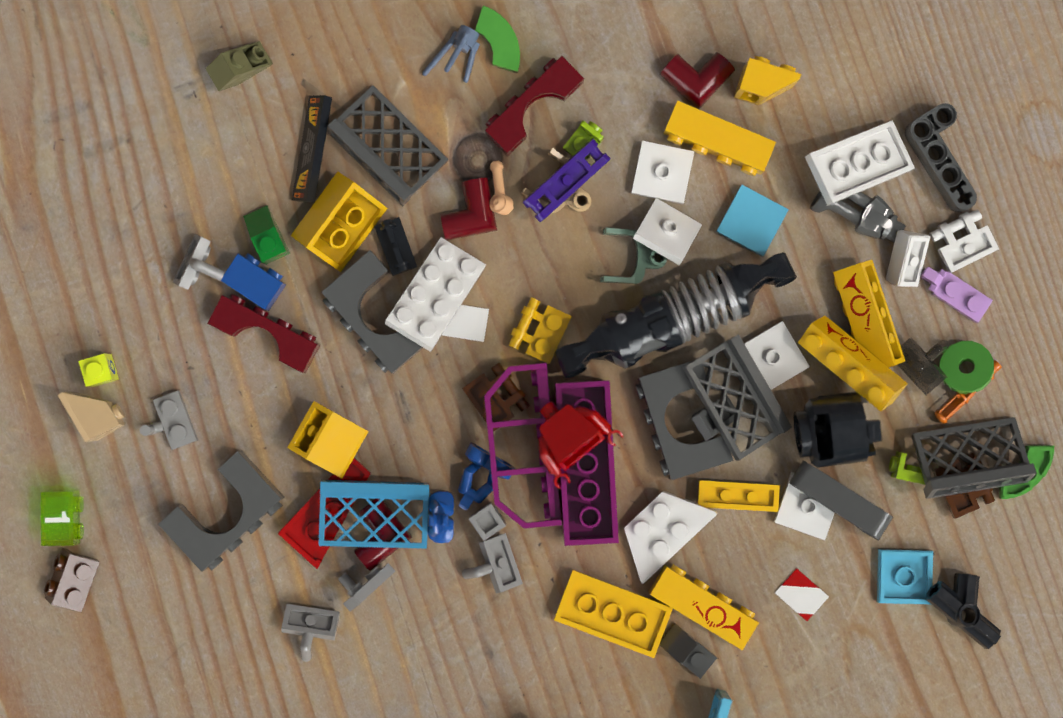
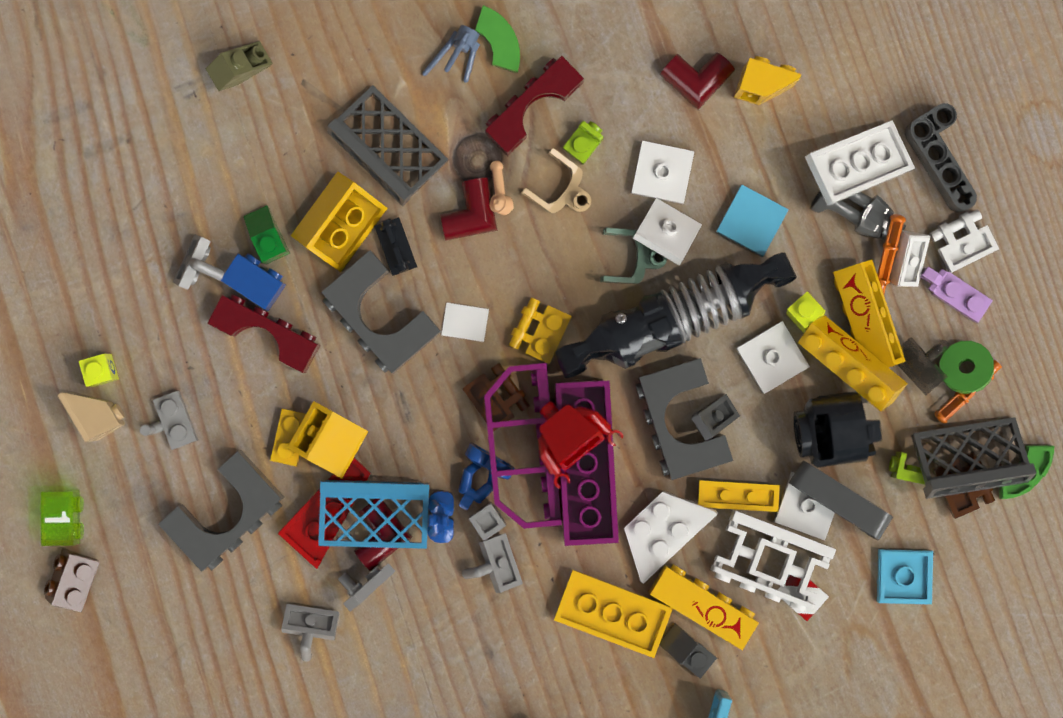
(287, 427): none -> yellow plate
(312, 148): black tile -> none
(435, 294): white plate -> none
(566, 180): dark purple plate -> none
(719, 138): yellow brick -> none
(757, 391): dark grey fence -> none
(779, 541): none -> white fence
(805, 311): none -> neon yellow brick
(890, 248): none -> orange piece
(964, 597): black piece -> none

